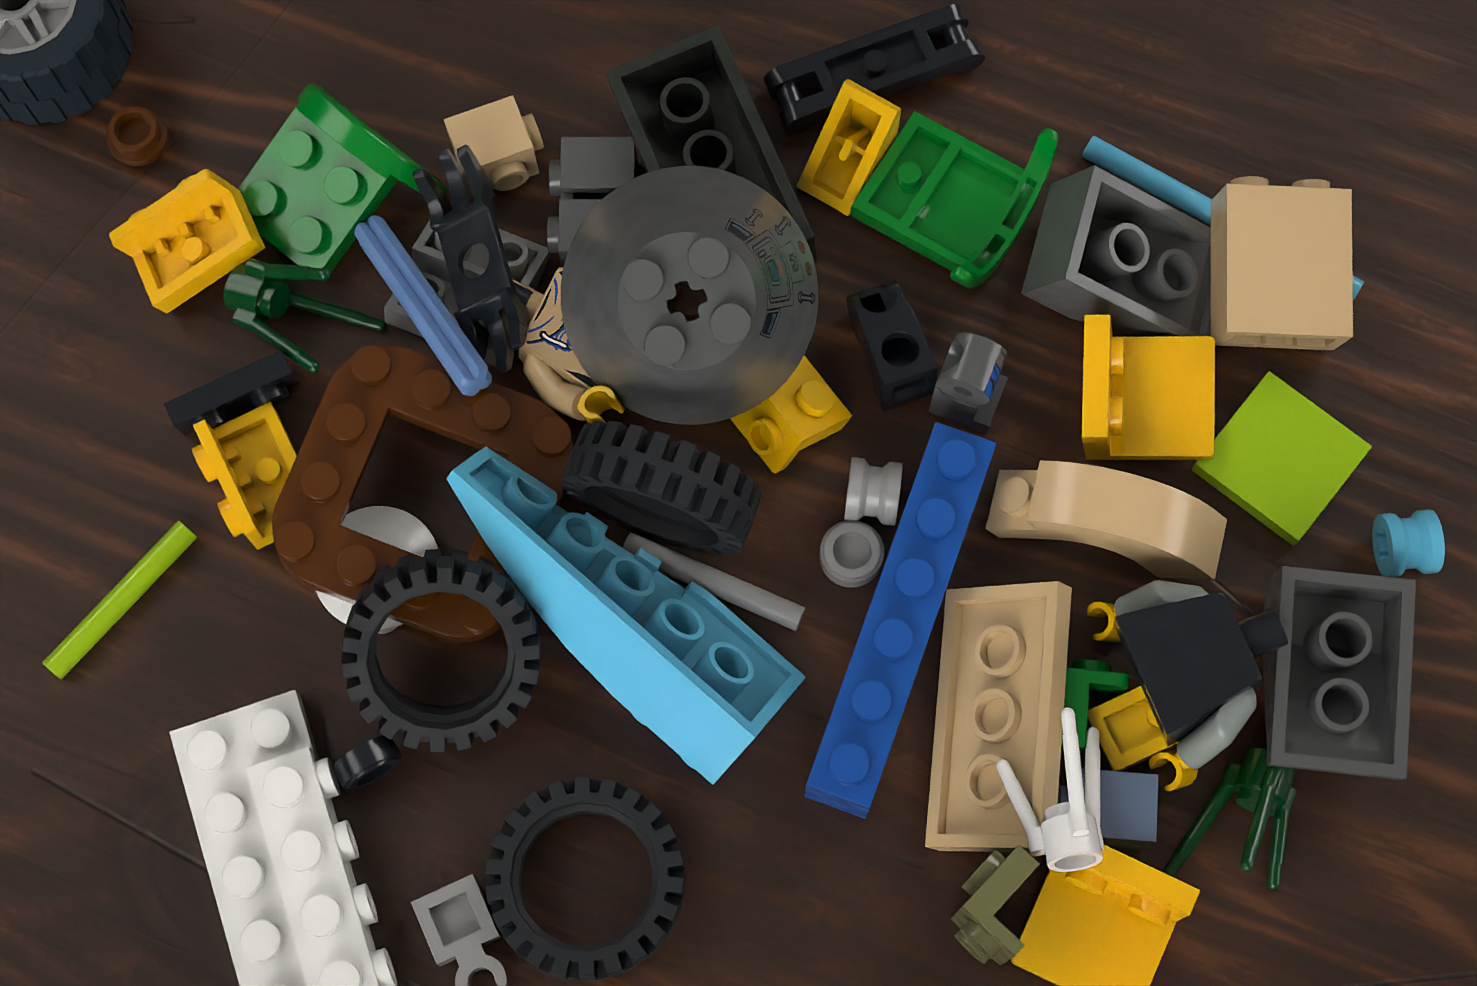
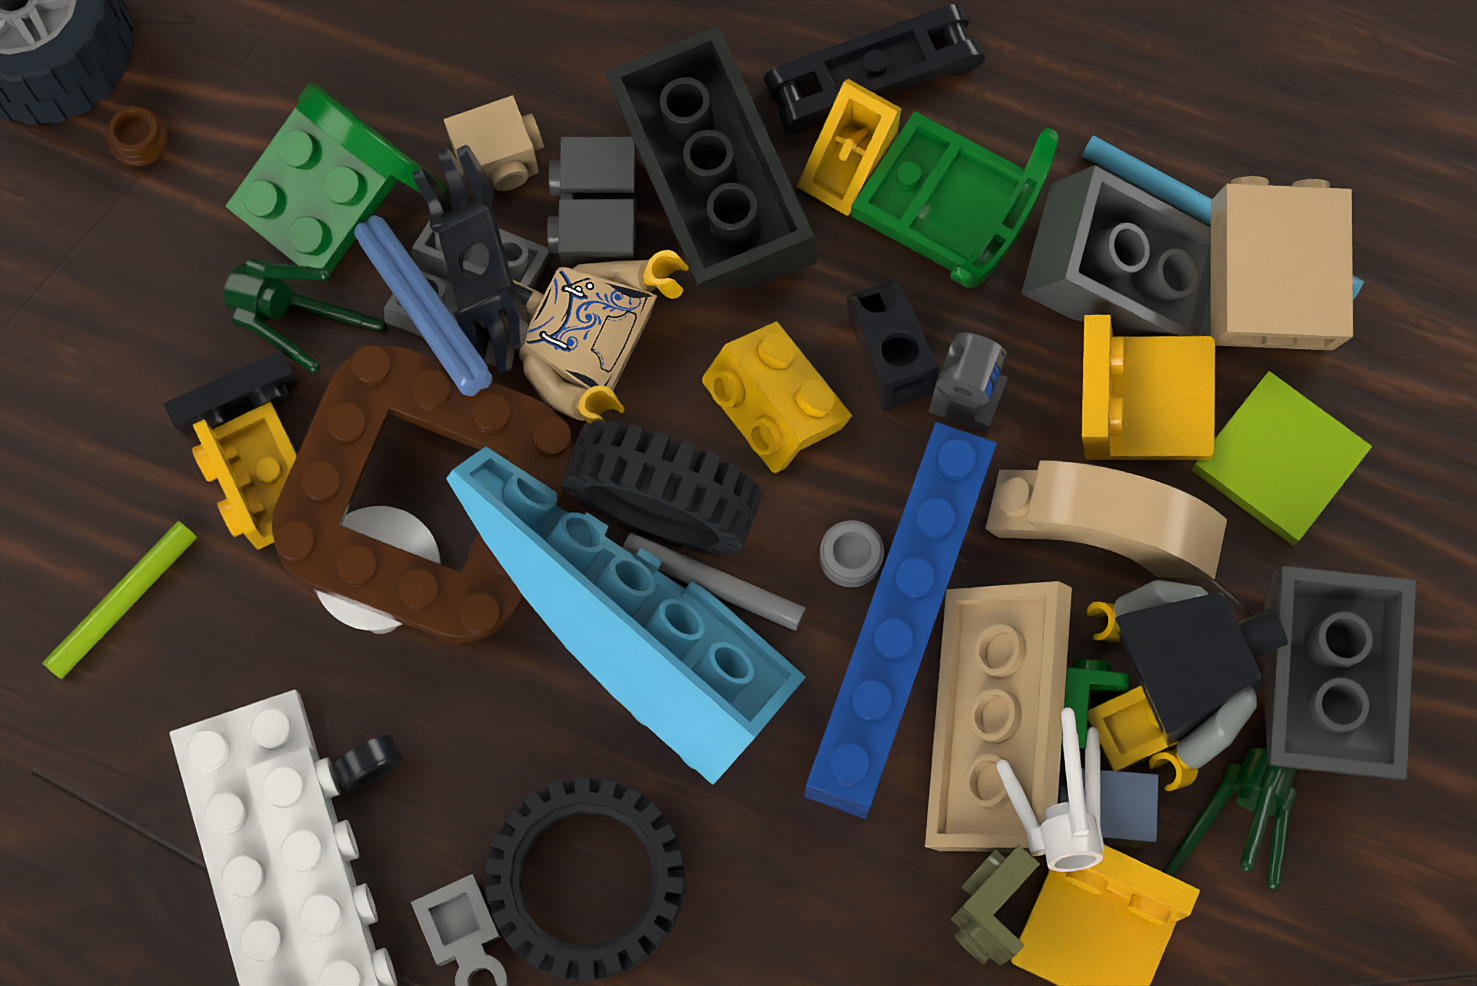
(189, 238): yellow bracket -> none
(431, 722): black tyre -> none
(720, 239): dark grey cone -> none
(873, 491): light grey wheel -> none
(1408, 543): medium azure wheel -> none

